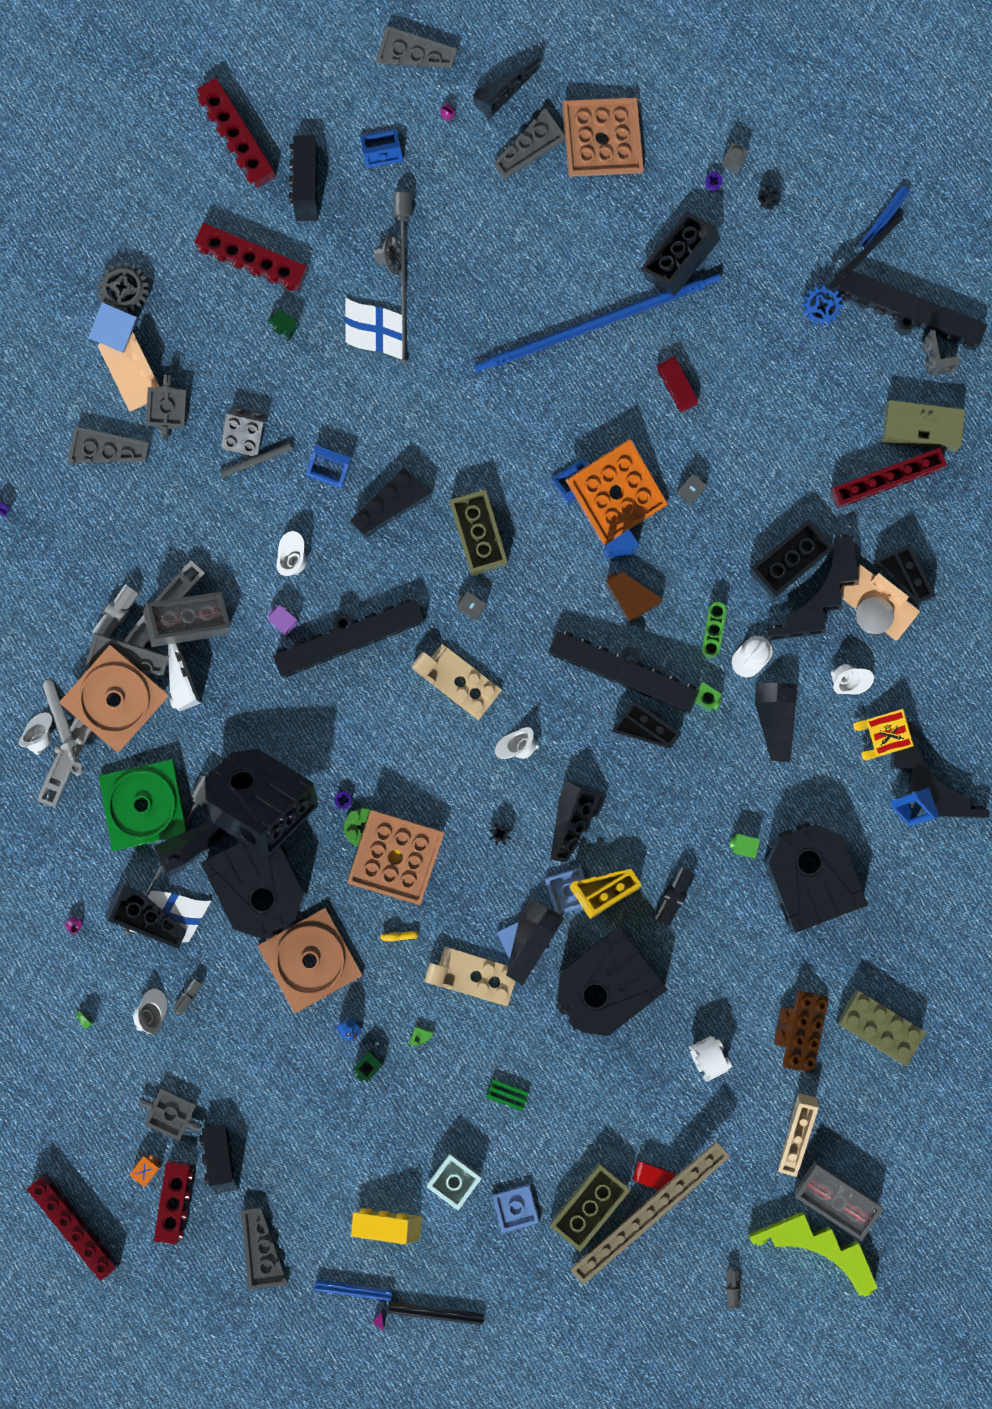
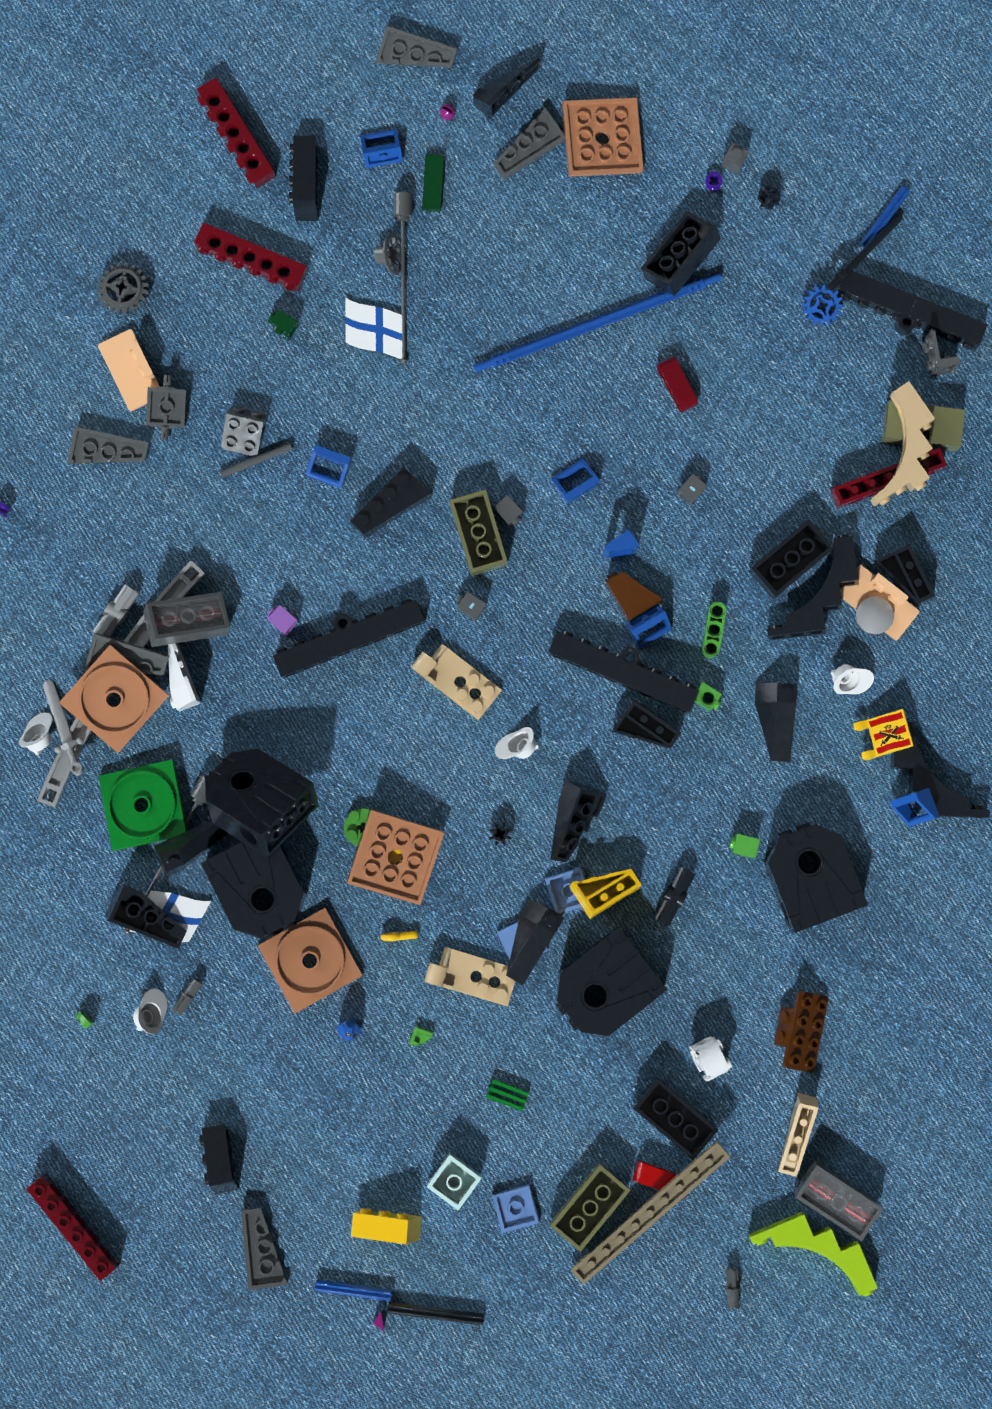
(73, 925): magenta hinge -> none
(113, 327): medium blue tile -> none
(146, 1169): orange brick -> none
(164, 1232): dark red brick -> none
(170, 1114): dark grey plate -> none
(291, 554): white piece -> none
(346, 805): dark purple bush -> none
(373, 1061): dark green brick -> none
(433, 183): none -> dark green tile
(508, 511): none -> dark grey brick
(638, 496): orange piece -> none
(646, 621): none -> blue tile
(674, 1118): none -> black brick
(752, 656): white piece -> none
(881, 1028): olive brick -> none
(914, 417): none -> tan arch

